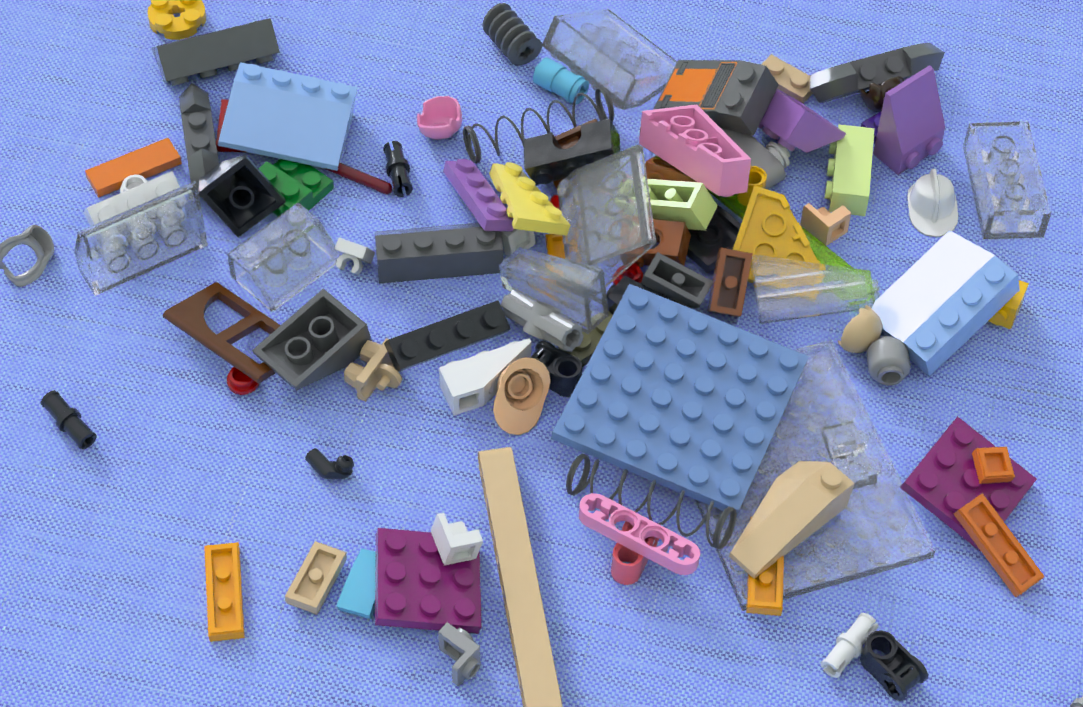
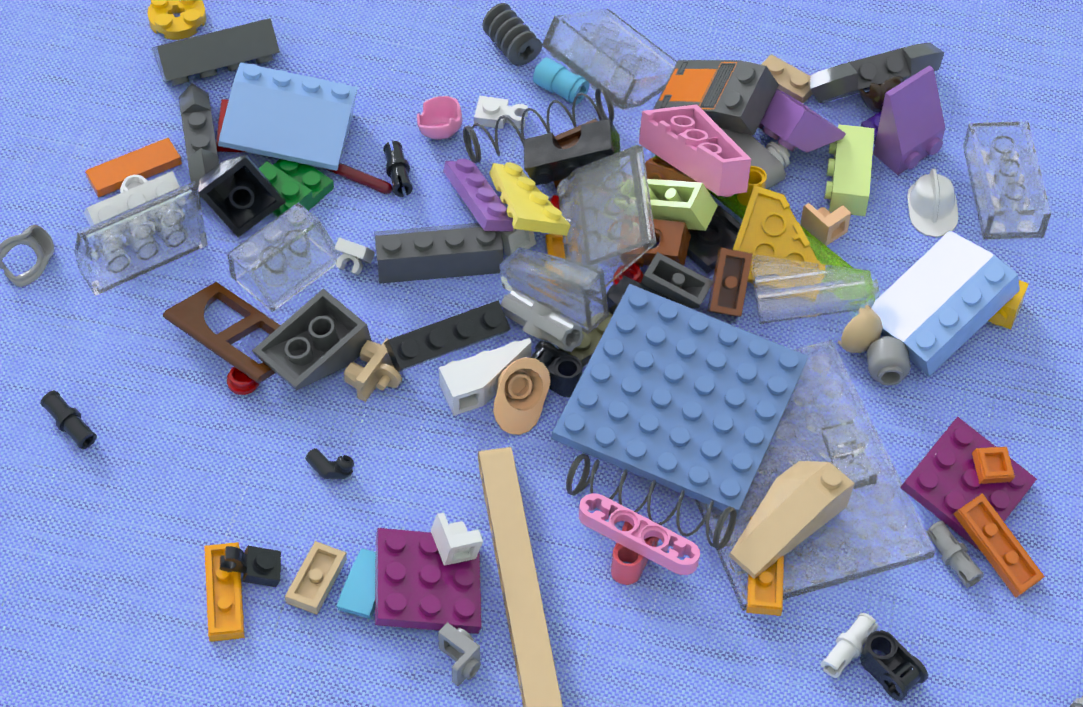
(256, 563): none -> black plate
(491, 108): none -> white plate
(954, 554): none -> light grey pin

